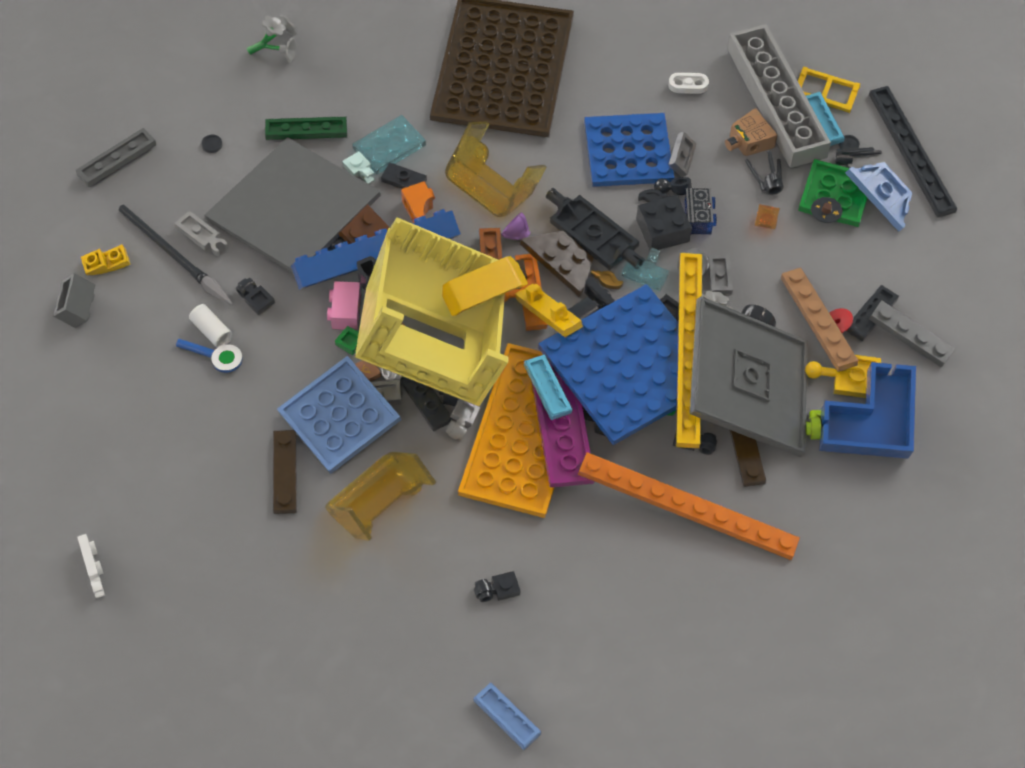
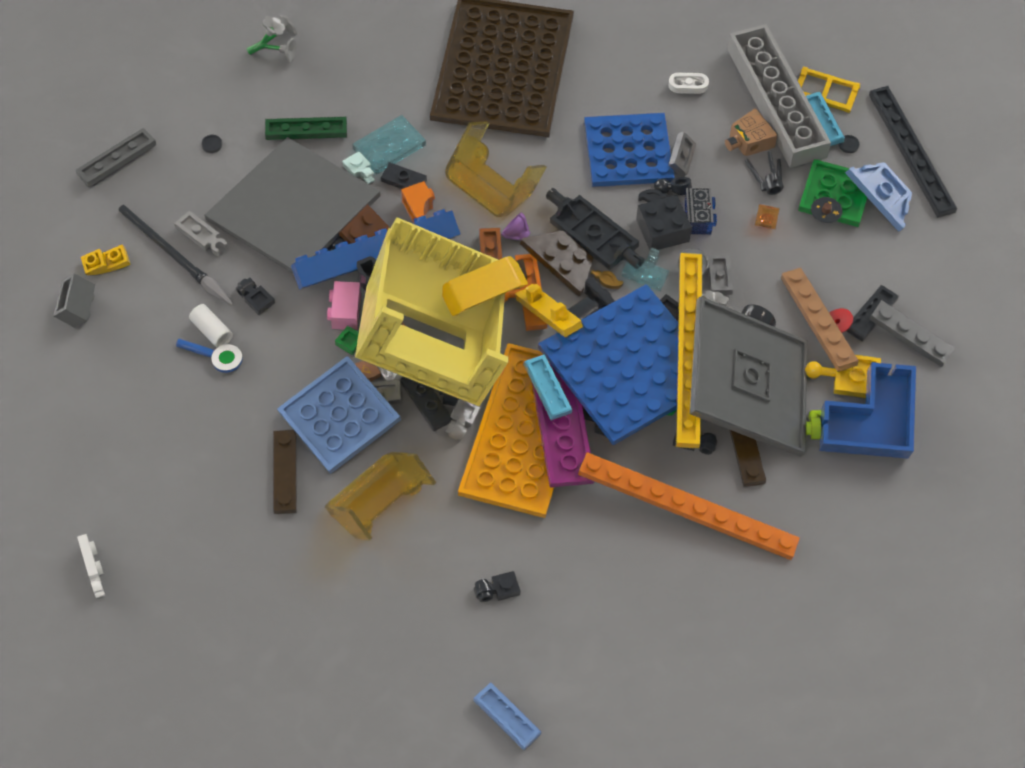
(845, 156): black plant -> none

